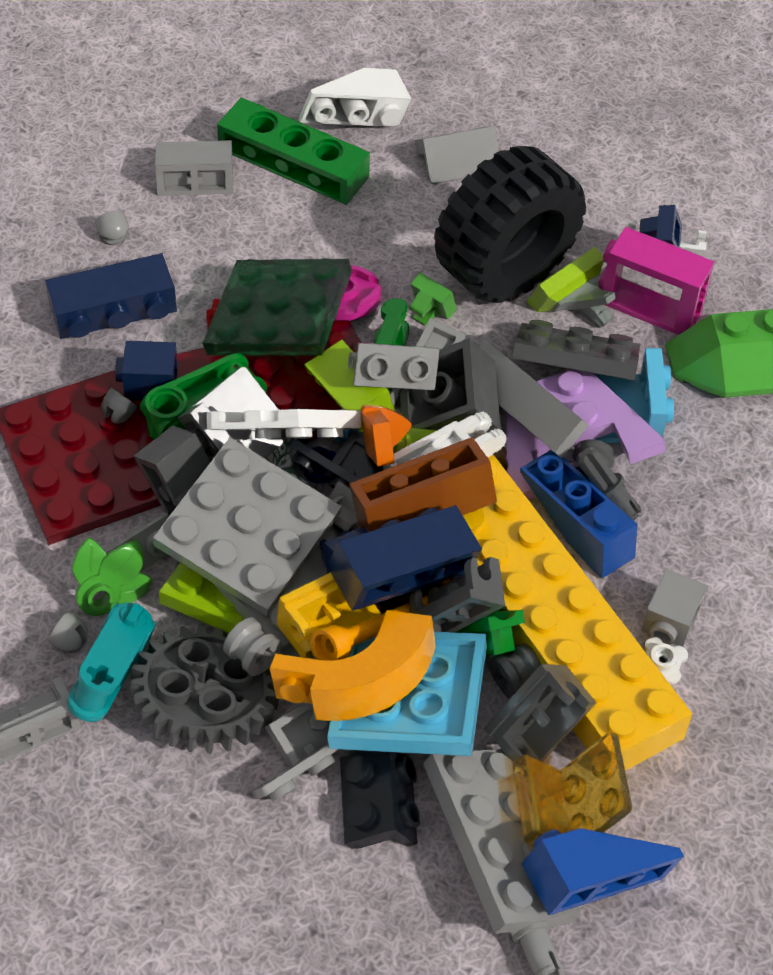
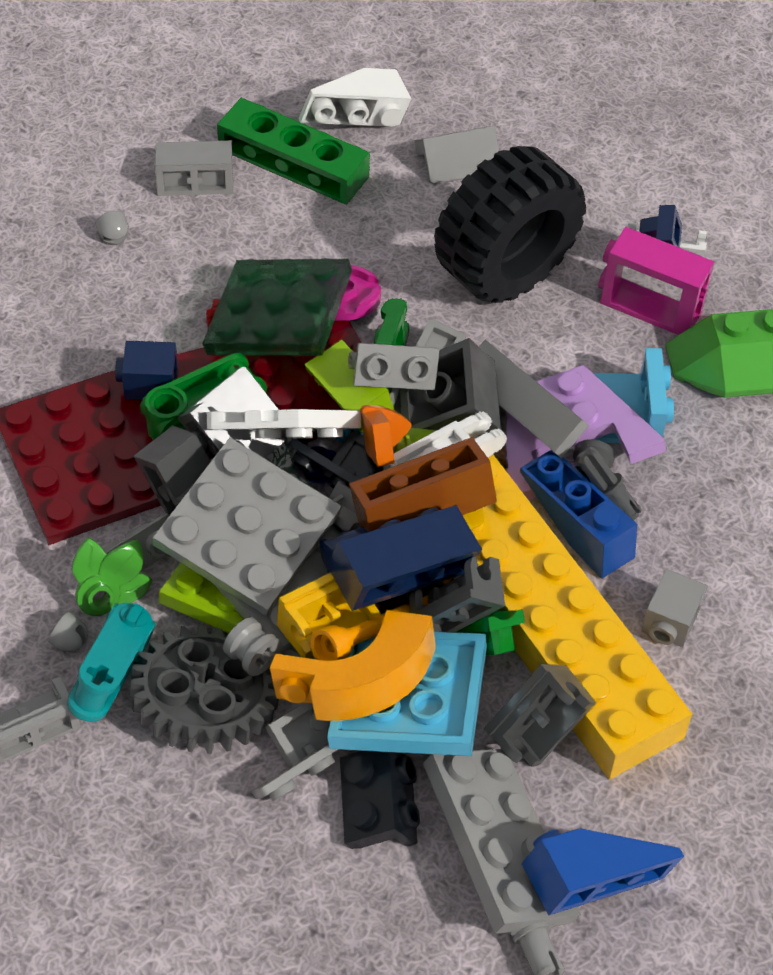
(111, 296): dark blue brick -> none
(118, 406): dark grey hinge -> none
(431, 299): bright green tile -> none
(514, 669): dark grey wheel -> none
(576, 289): piece -> none
(577, 349): dark grey plate -> none
(584, 794): clear yellow bracket -> none
(674, 656): white plate -> none

